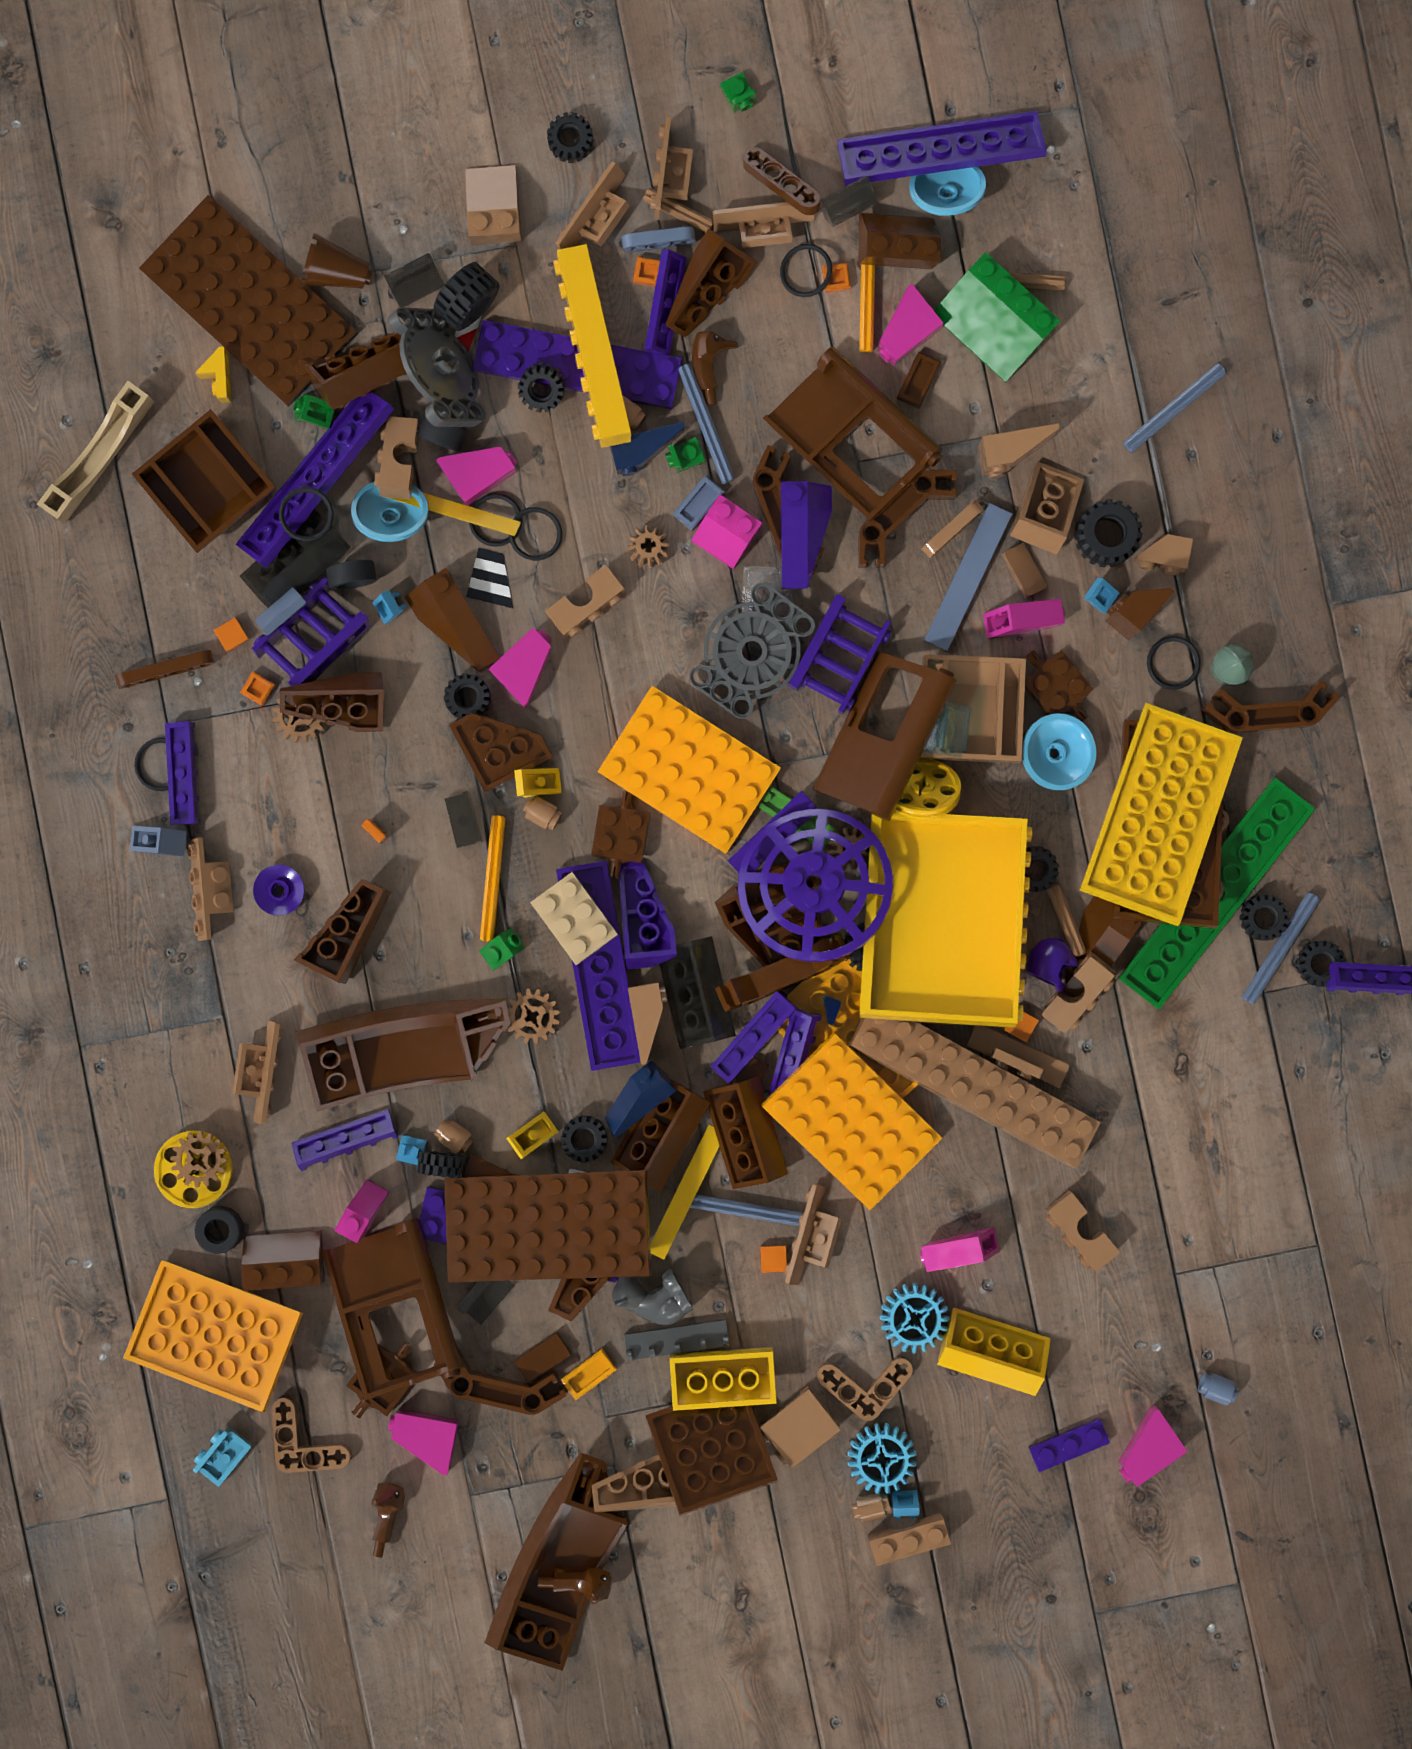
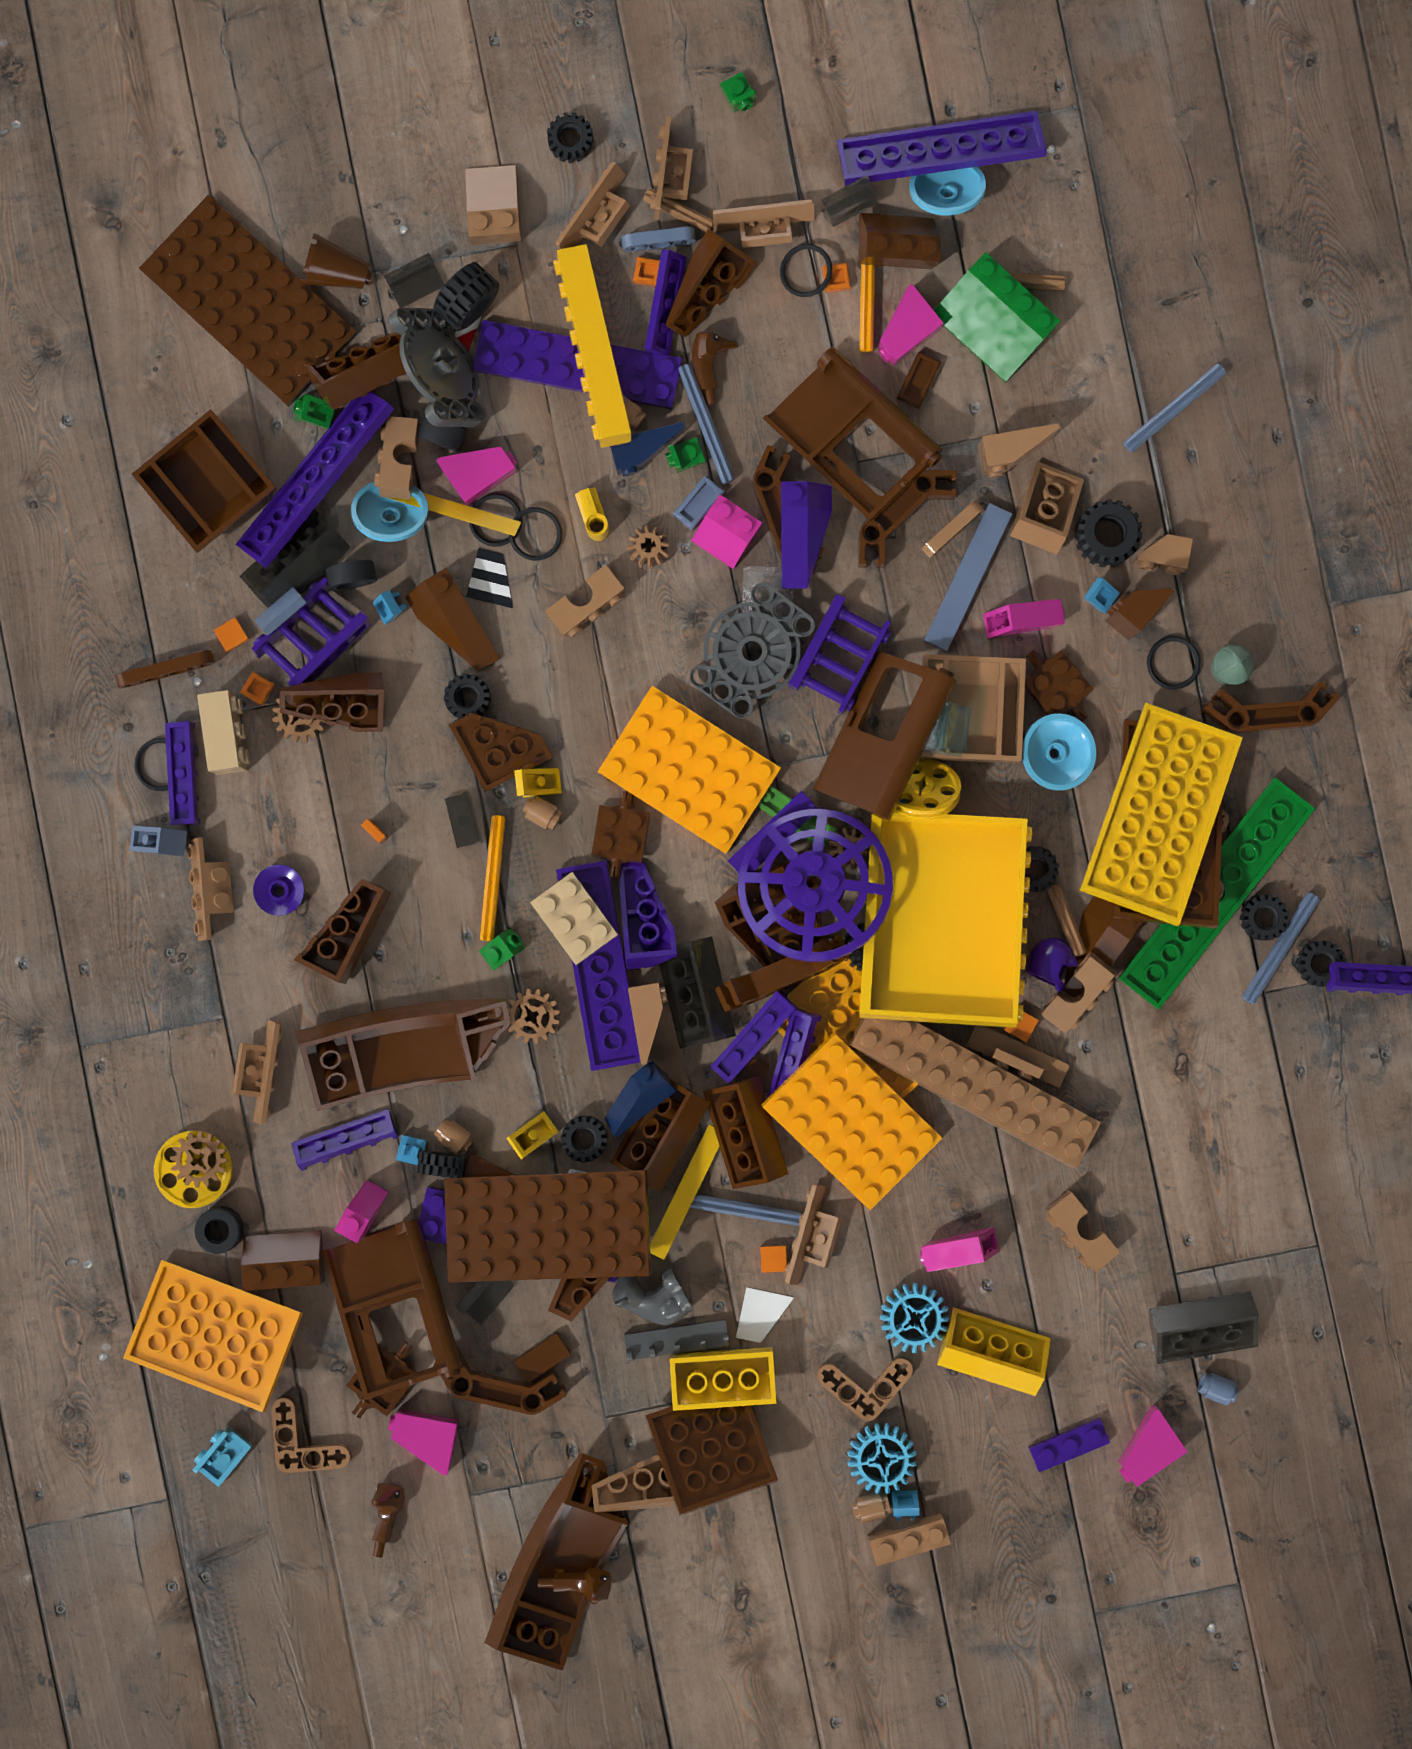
(74, 484): tan arch -> none
(218, 367): yellow slope -> none
(223, 732): none -> tan brick
(323, 497): black tyre -> none
(523, 665): dark pink slope -> none
(535, 400): black tyre -> none
(588, 1374): light orange tile -> none
(592, 512): none -> yellow piece
(760, 1313): none -> white sticker
(784, 178): reddish brown beam -> none
(799, 1428): medium nougat panel -> none
(831, 1008): clear blue slope -> none
(1024, 570): medium nougat slope -> none
(1204, 1327): none -> clear smoke slope

